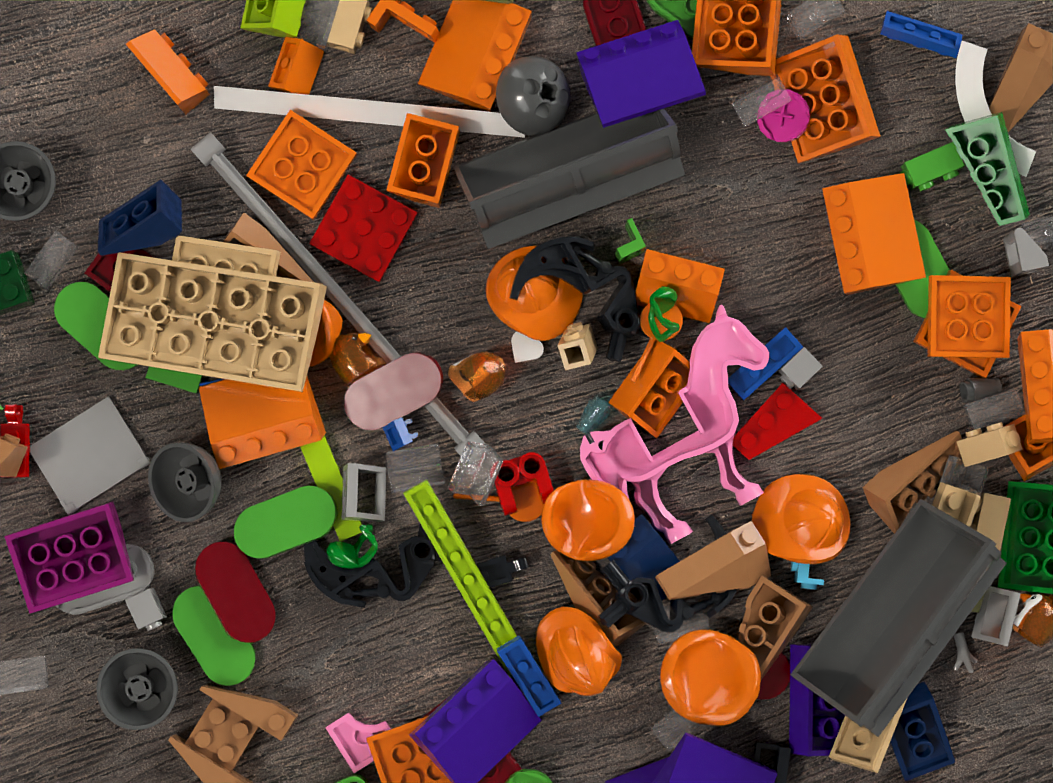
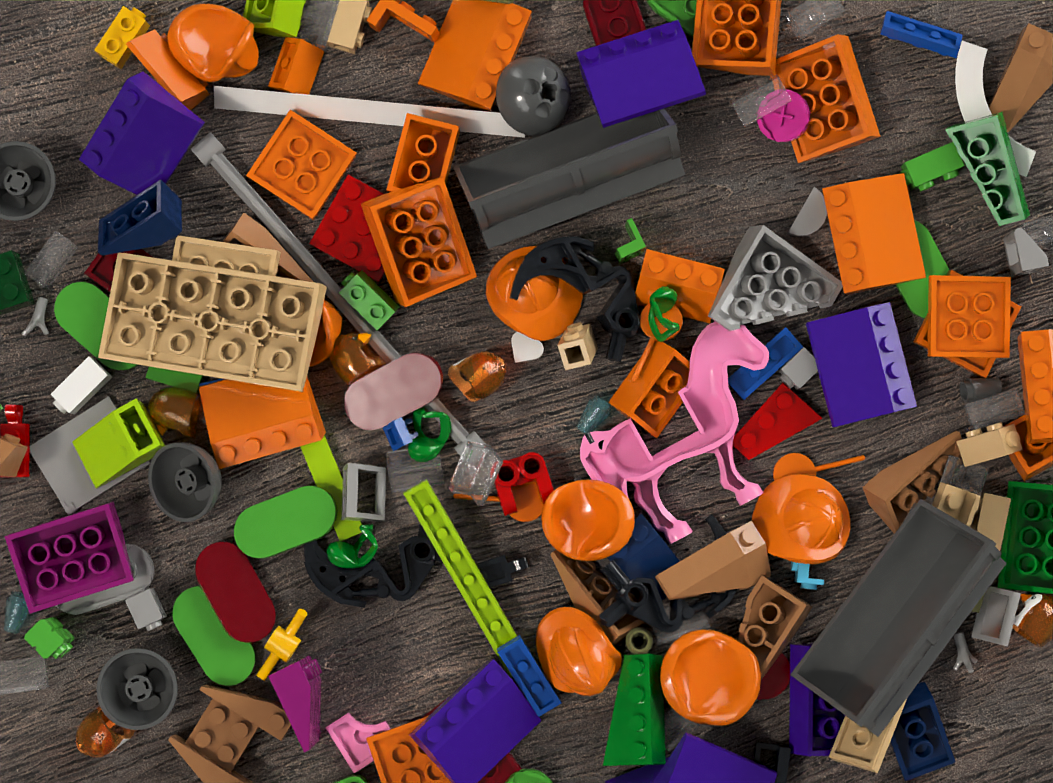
(15, 612): none -> clear light blue cone
(38, 317): none -> light grey bar
(50, 638): none -> bright green brick
(80, 386): none -> white brick
(96, 737): none -> clear orange piece
(118, 443): none -> lime slope
(125, 27): none -> yellow brick
(141, 136): none -> dark purple slope
(175, 409): none -> clear orange piece
(213, 42): none -> orange piece
(282, 644): none -> yellow piece
(300, 696): none -> magenta slope
(368, 298): none -> bright green brick
(419, 241): none -> orange slope
(424, 448): none -> green piece
(638, 714): none -> green wedge
(644, 635): none -> olive cone
(769, 281): none -> light grey slope
(800, 464): none -> orange piece
(810, 216): none -> light grey tile
(861, 364): none -> dark purple slope

